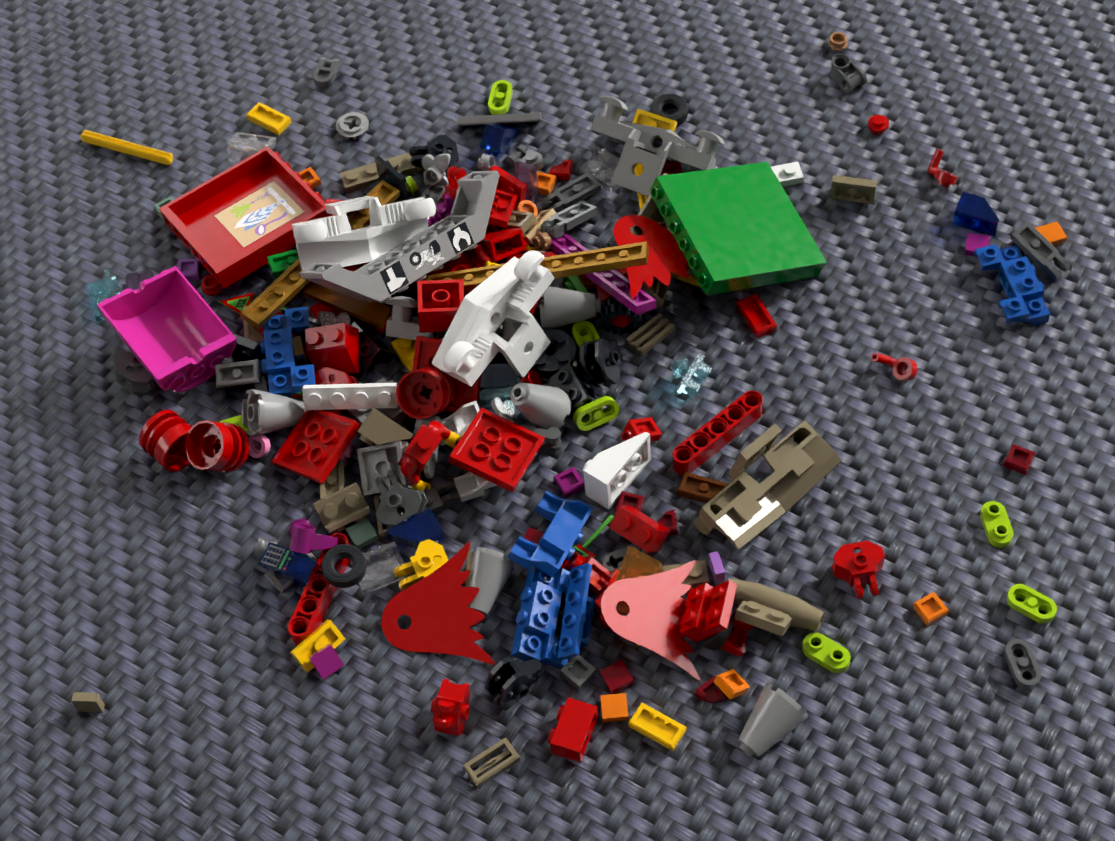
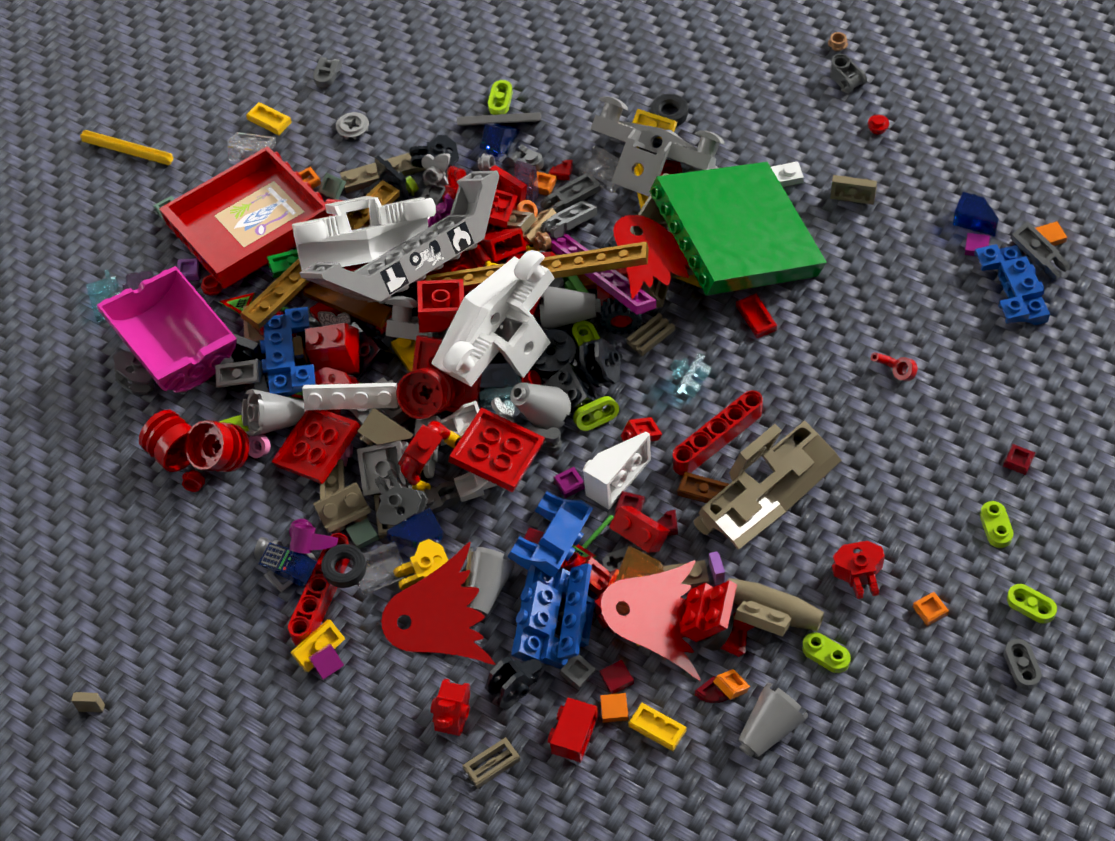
(193, 481): none -> red plate
(331, 186): none -> sand green tile
(944, 178): red plate -> none

